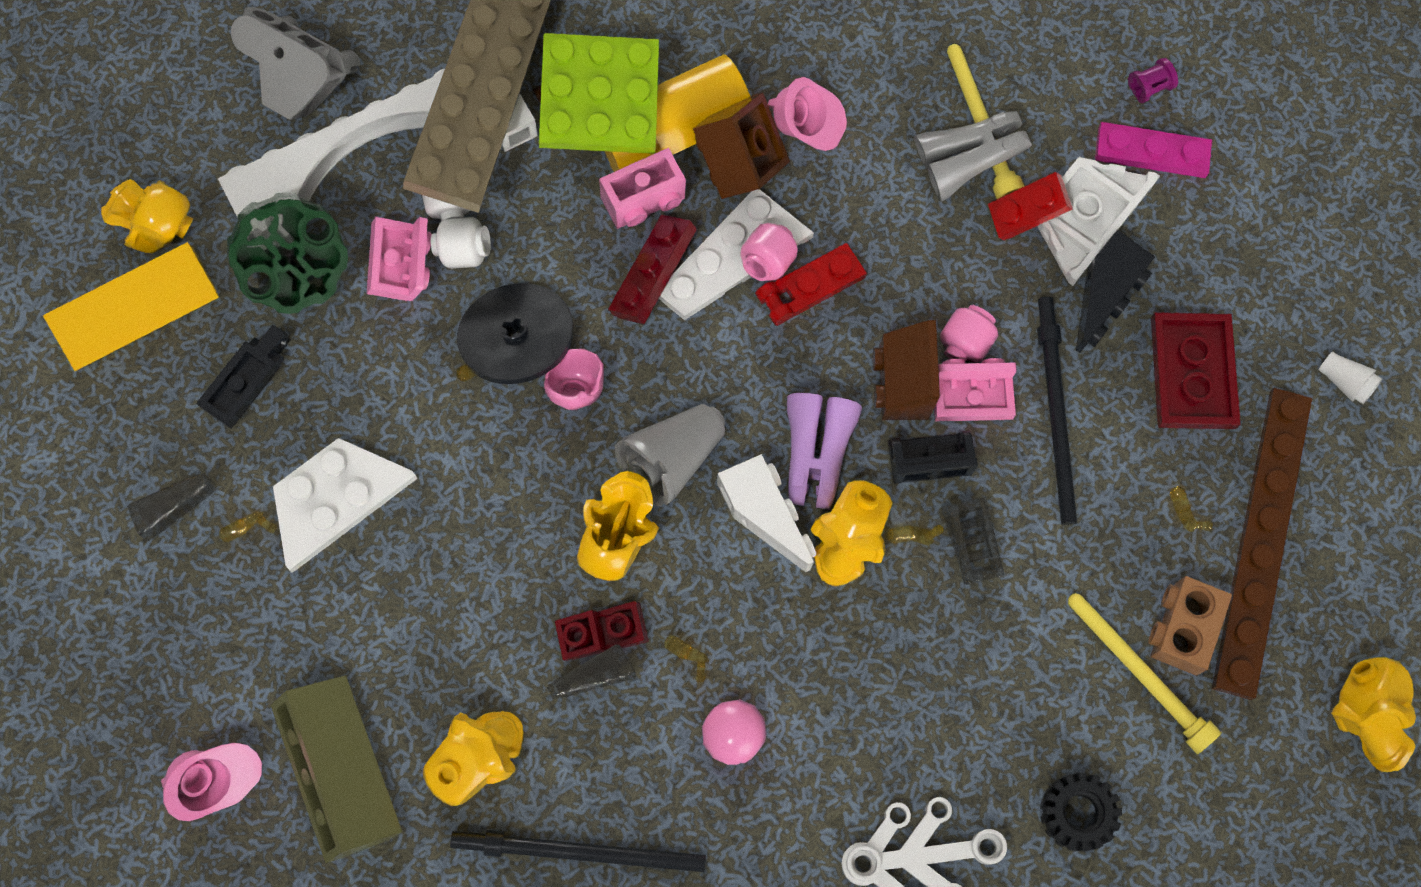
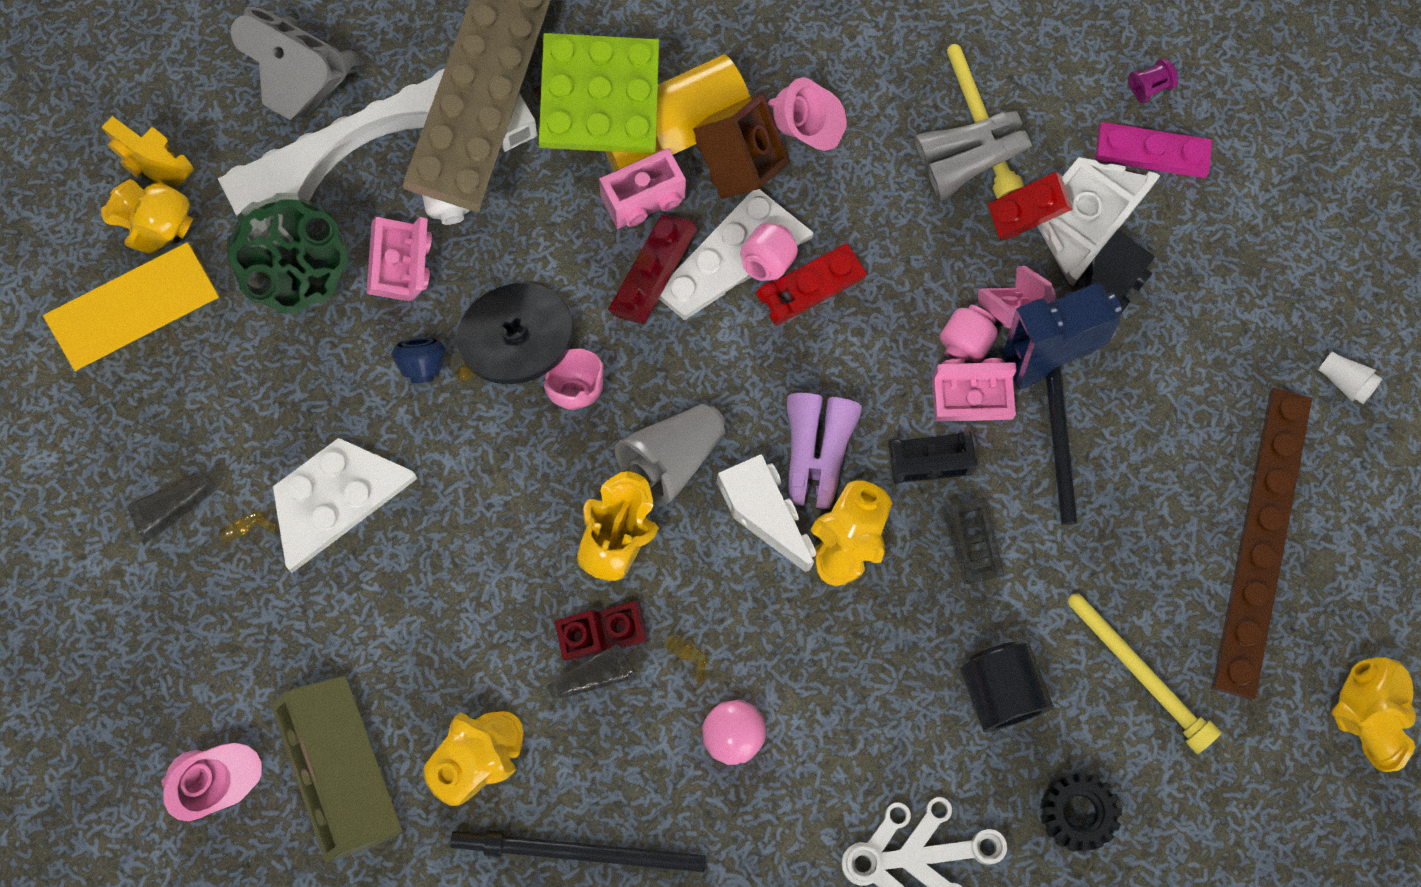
(147, 154): none -> yellow slope
(244, 377): black hinge -> none
(419, 358): none -> dark blue cone
(461, 242): white head -> none
(907, 372): reddish brown slope -> none
(914, 534): clear yellow piece -> none
(1003, 301): none -> bright pink bracket
(1006, 686): none -> black piece
(1059, 332): none -> dark blue brick
(1183, 510): clear yellow piece -> none
(1195, 371): dark red plate -> none
(1198, 630): medium nougat brick -> none

